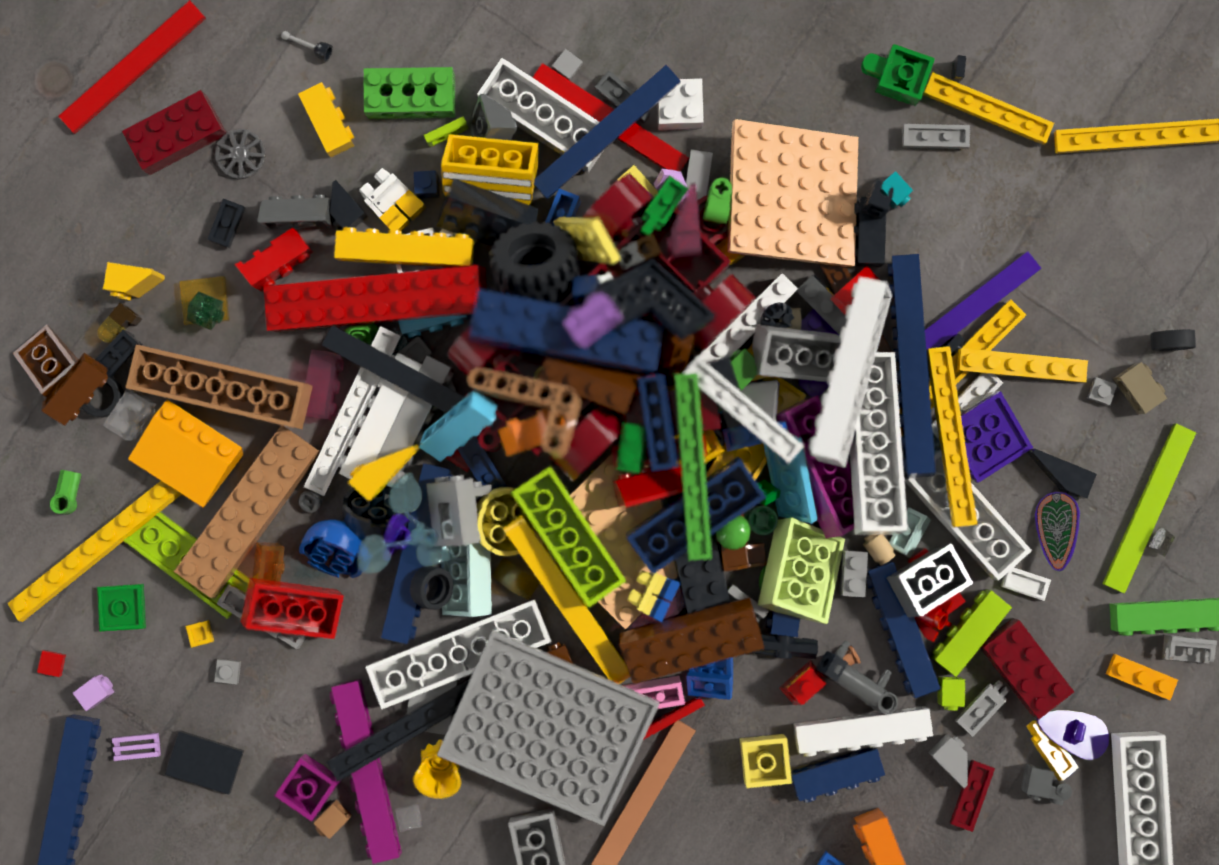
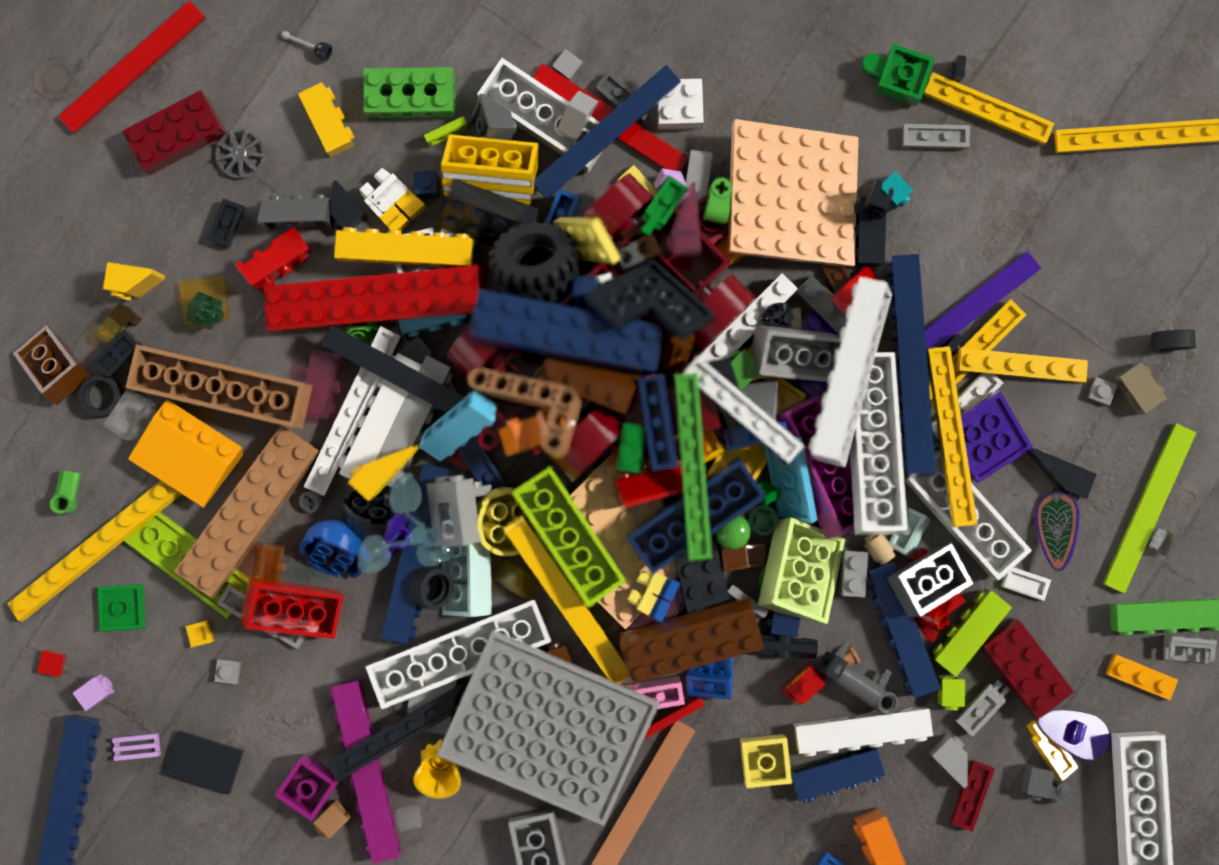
(75, 389): reddish brown brick -> none
(577, 115): none -> light grey slope
(592, 319): medium lavender brick -> none

